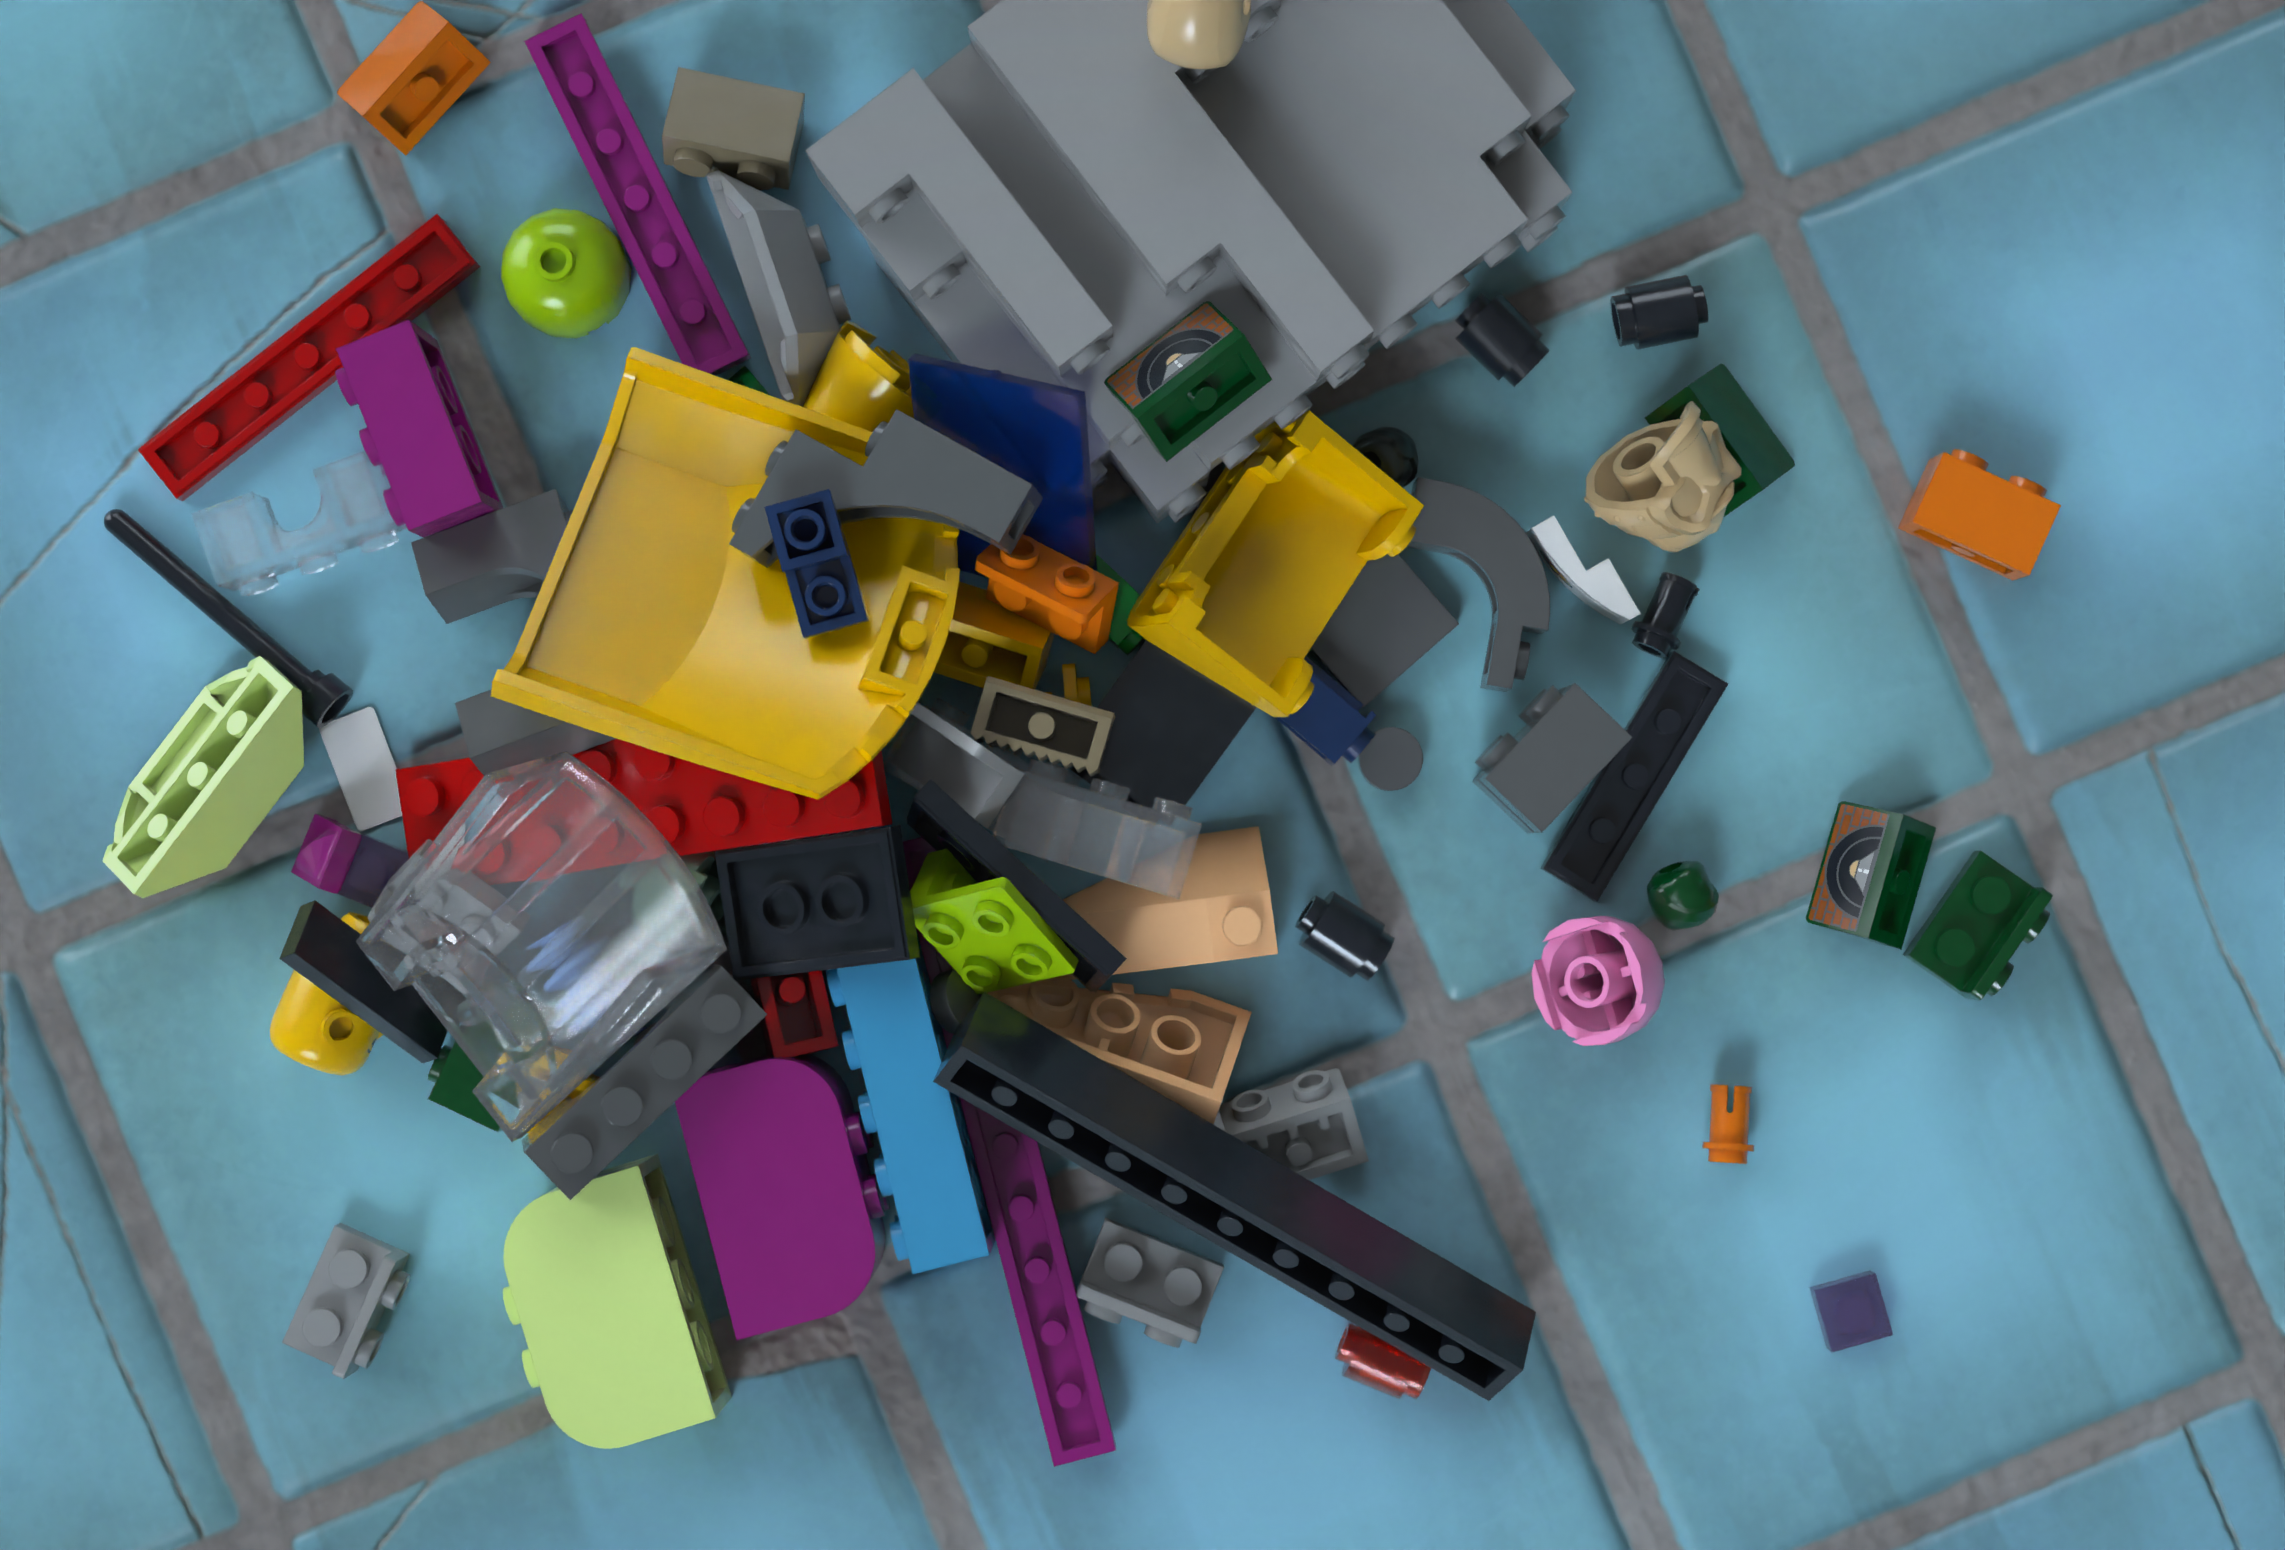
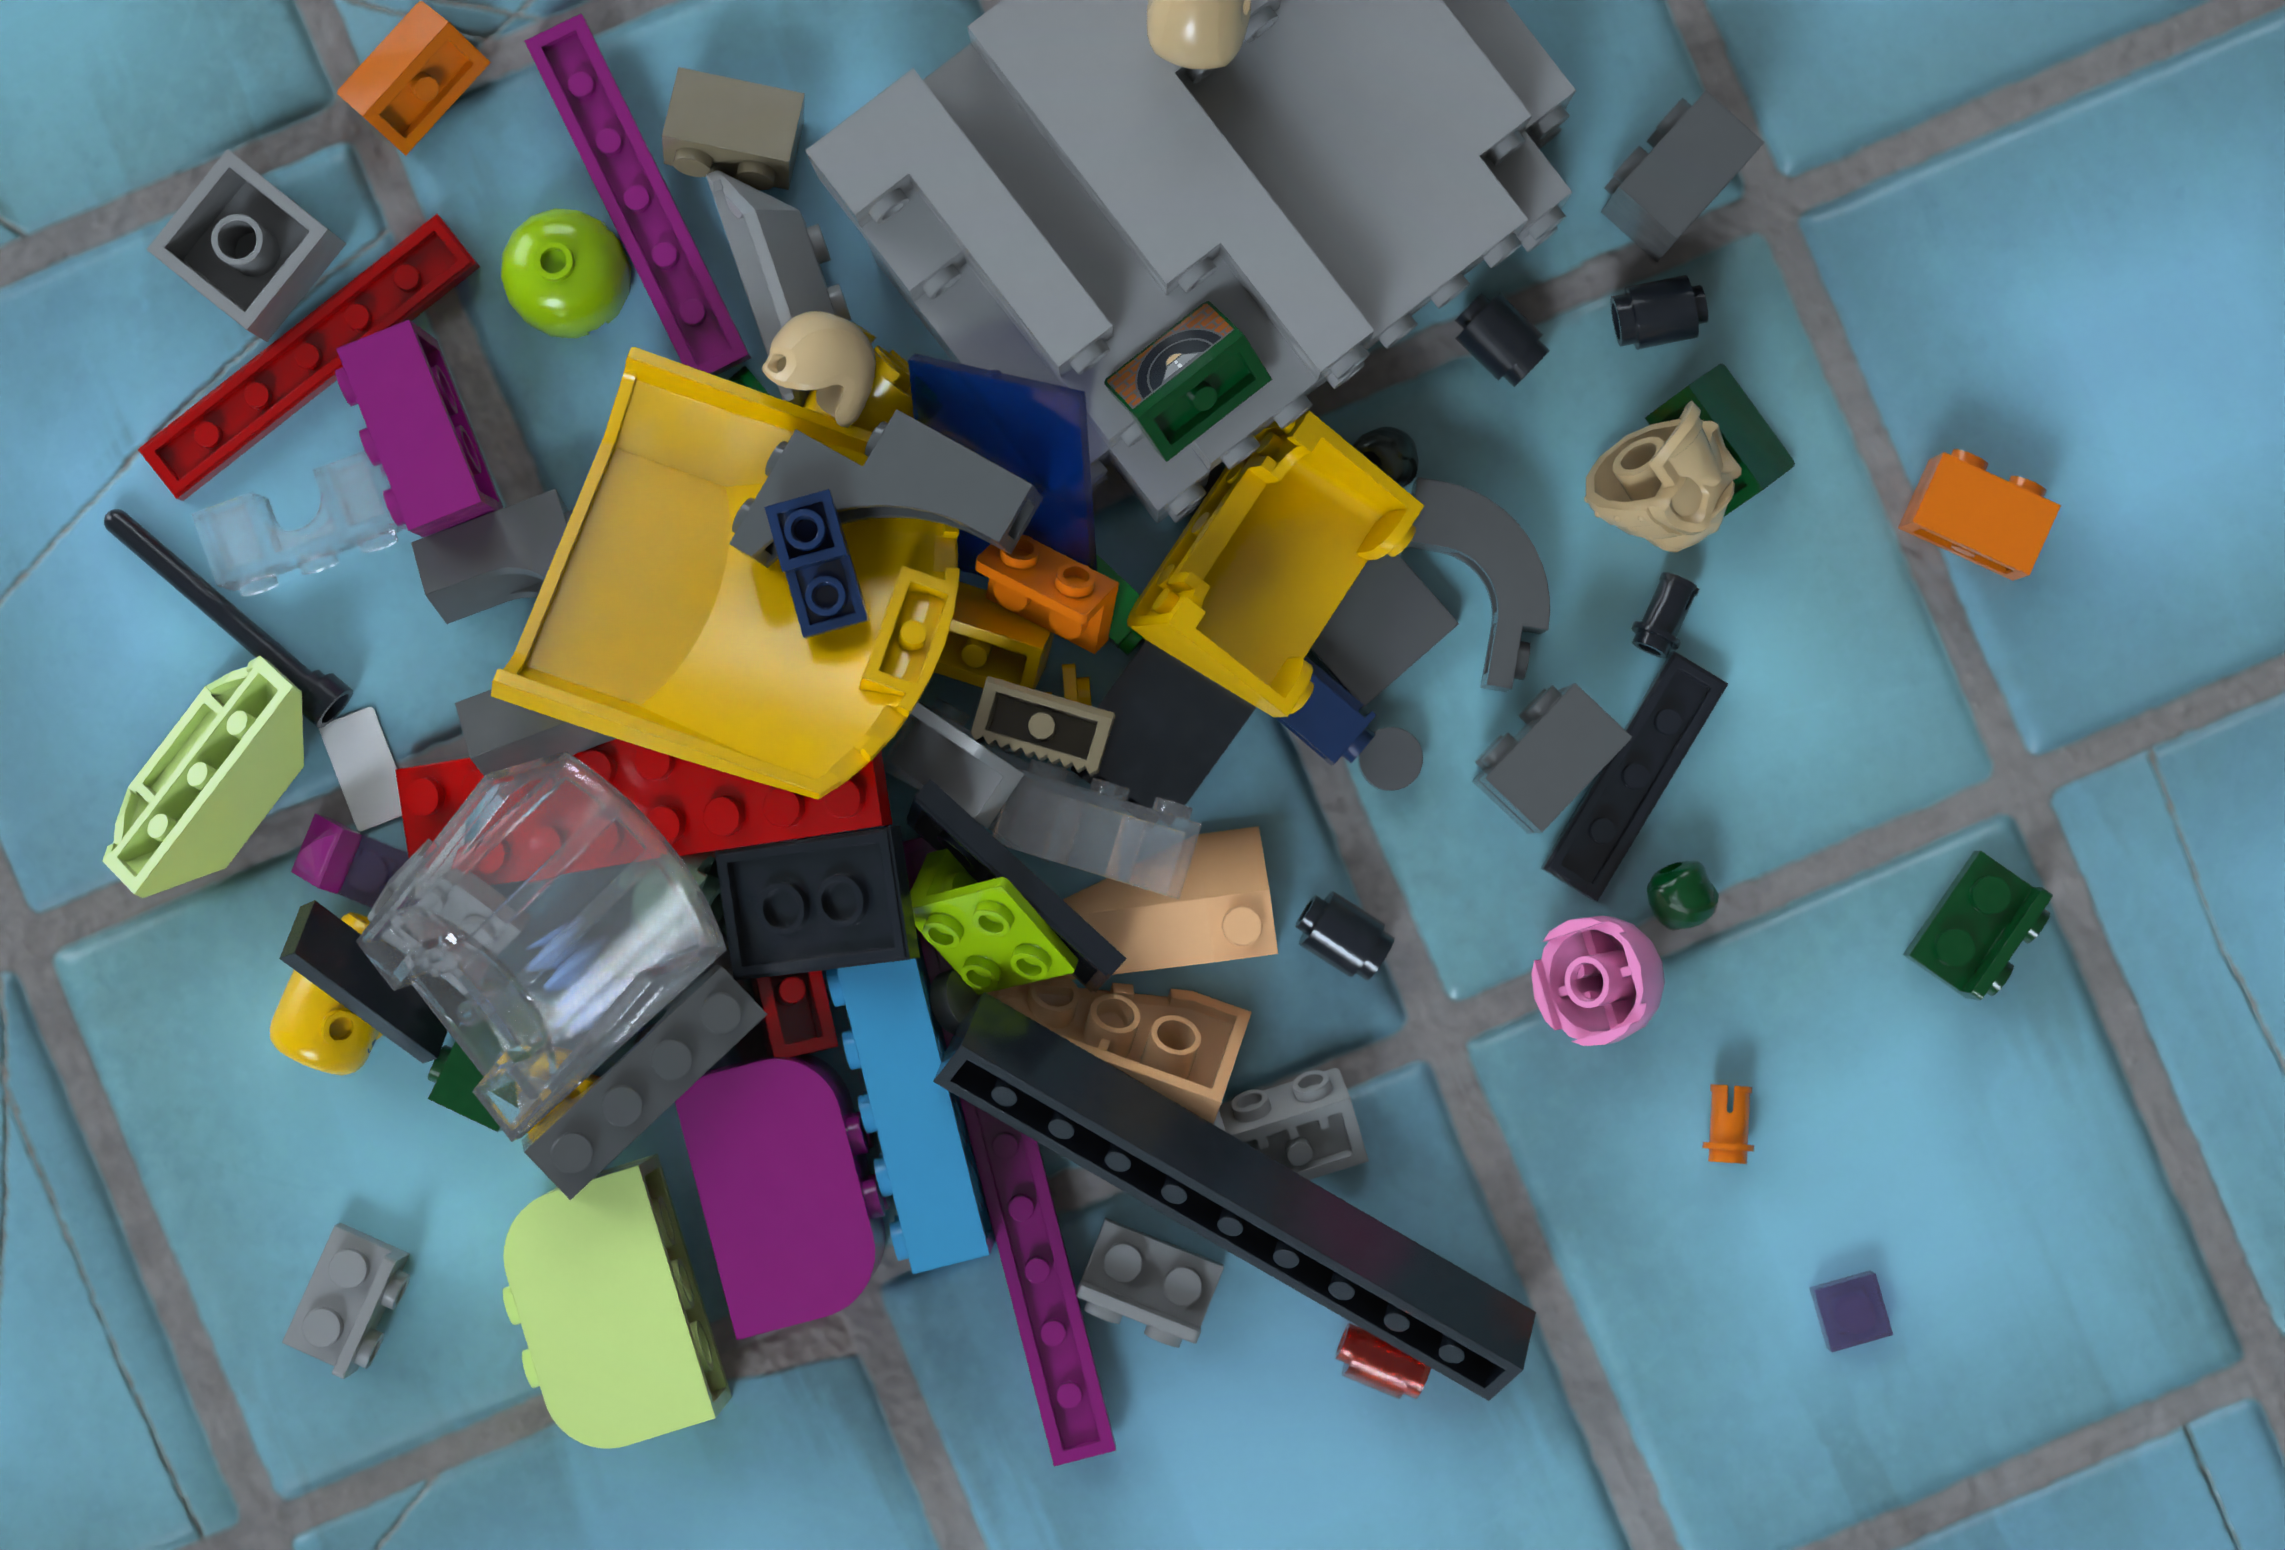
(246, 246): none -> light grey brick
(825, 356): none -> tan helmet
(1597, 587): white slope -> none
(1690, 163): none -> dark grey brick
(1870, 873): panel -> none

